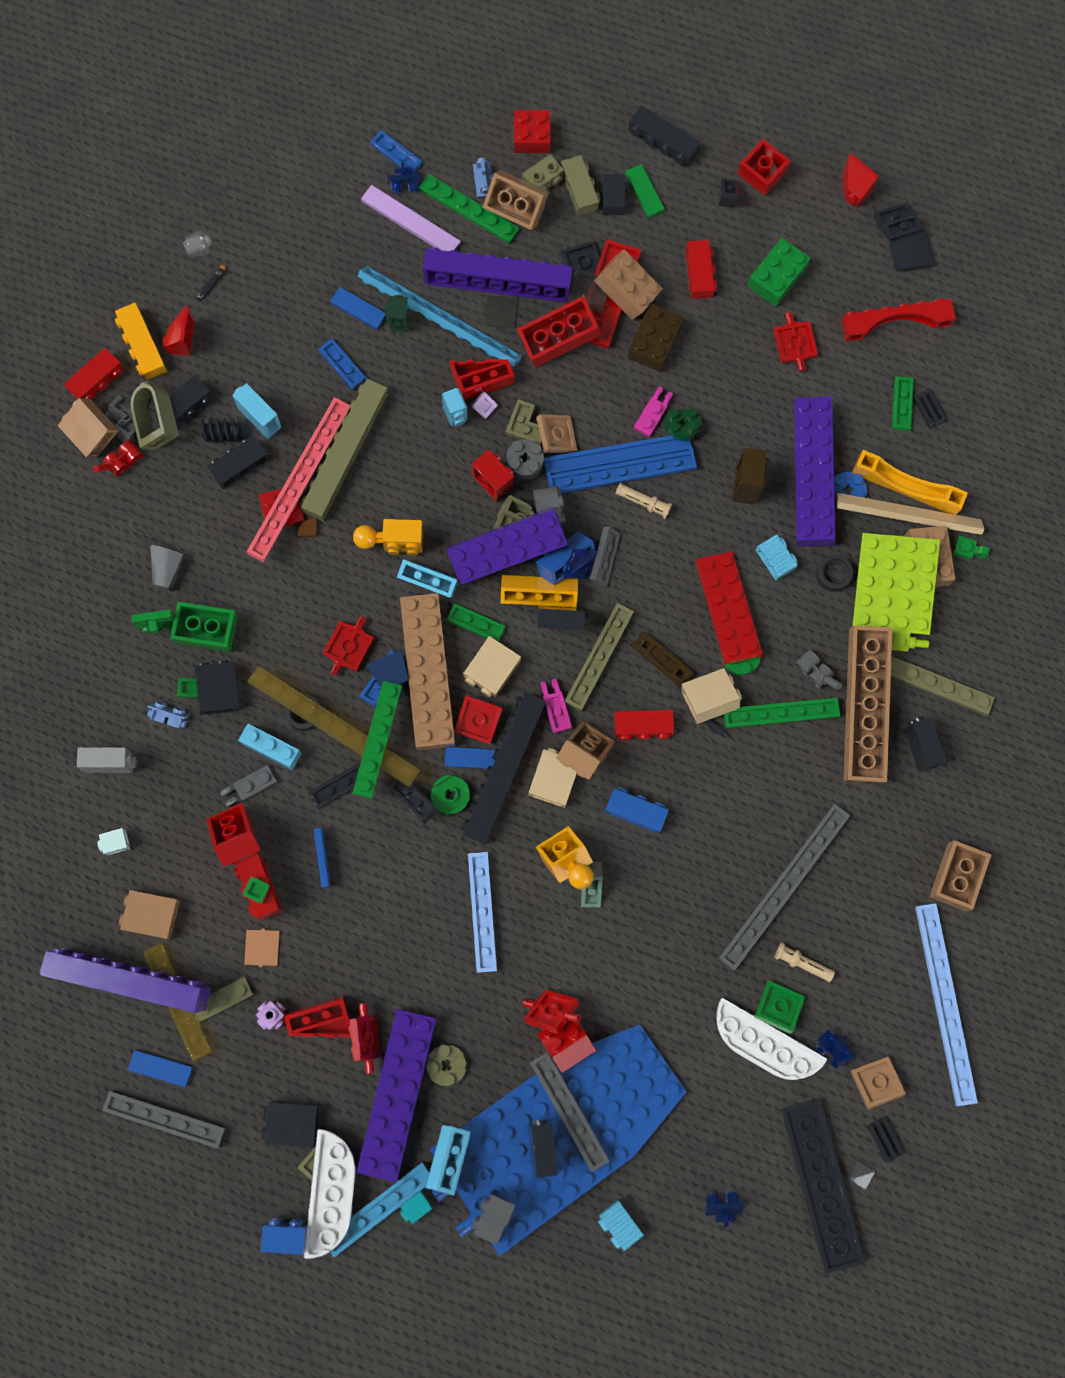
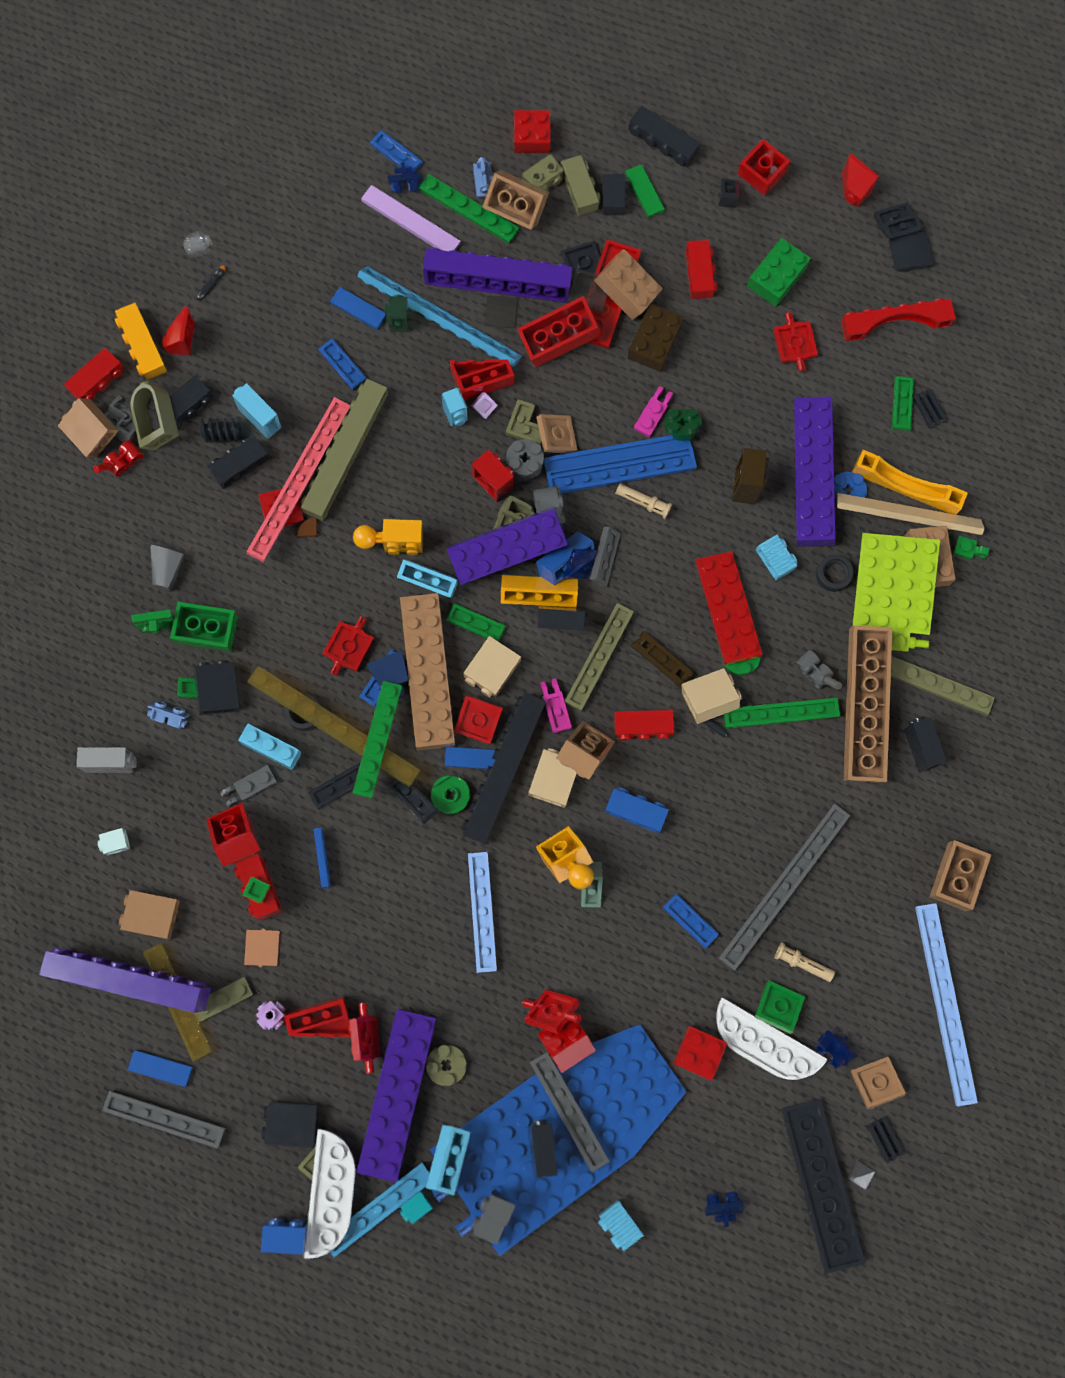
(690, 921): none -> blue tile
(699, 1053): none -> red brick

